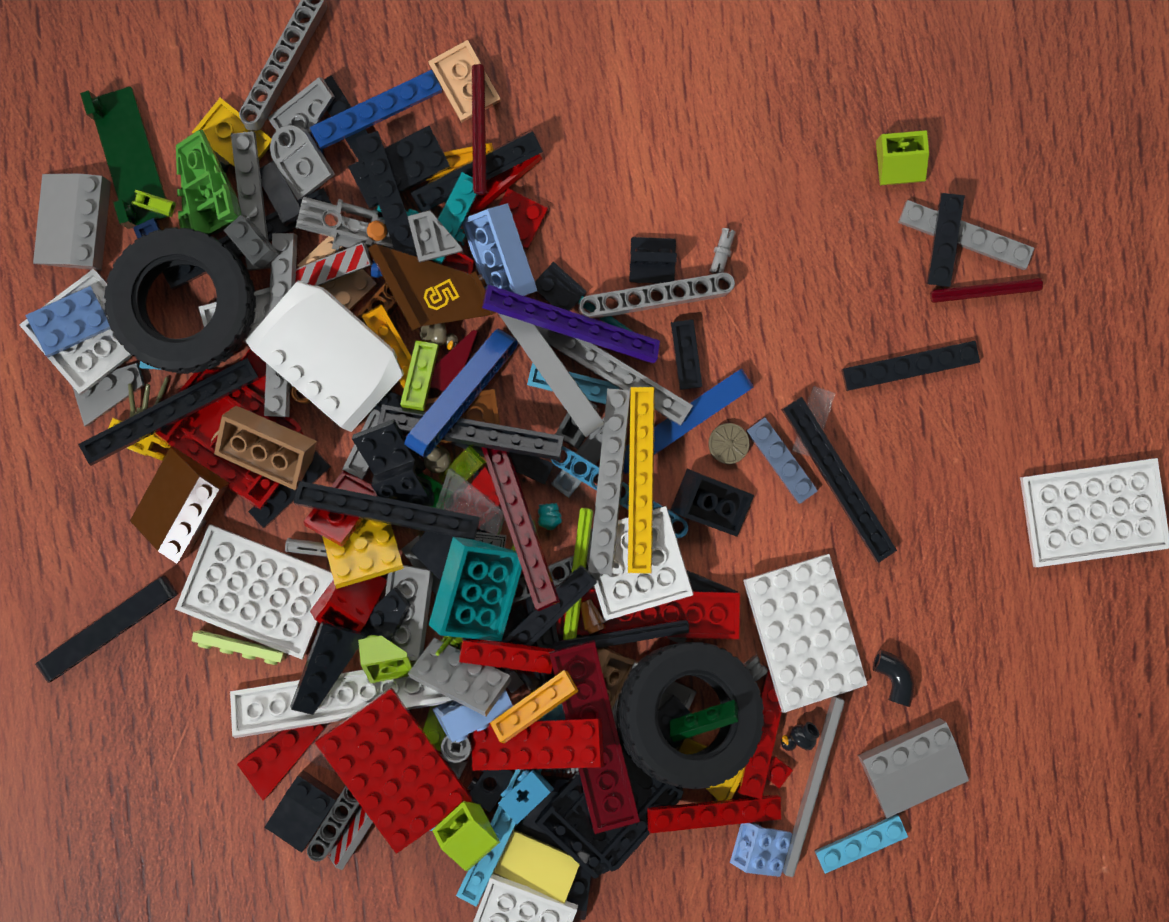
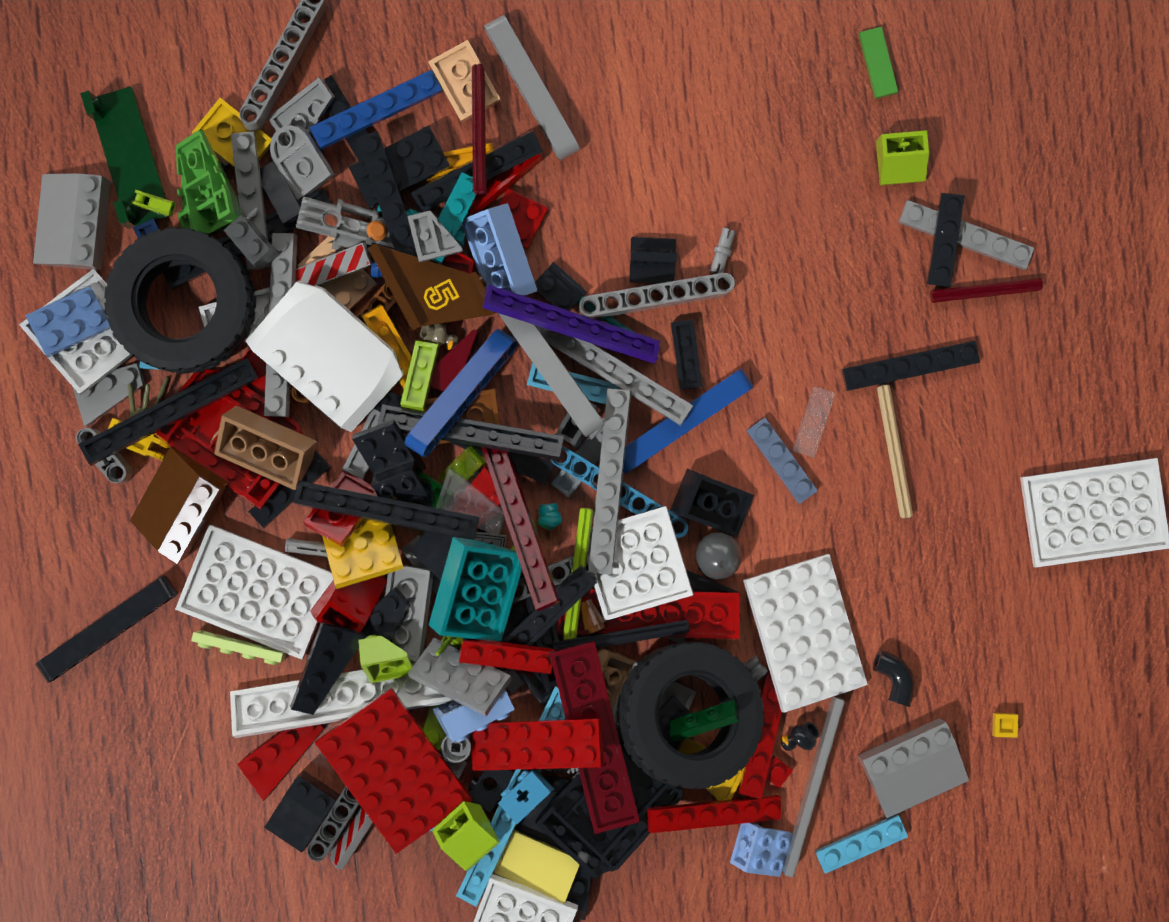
(105, 466): none -> light grey beam
(438, 459): dark tan animal -> none
(531, 87): none -> light grey beam
(534, 706): light orange plate -> none
(641, 480): yellow plate -> none
(718, 555): none -> dark grey piece
(728, 443): dark tan wheel -> none
(839, 479): black plate -> none
(878, 63): none -> bright green tile
(895, 451): none -> tan axle
(1005, 725): none -> yellow plate

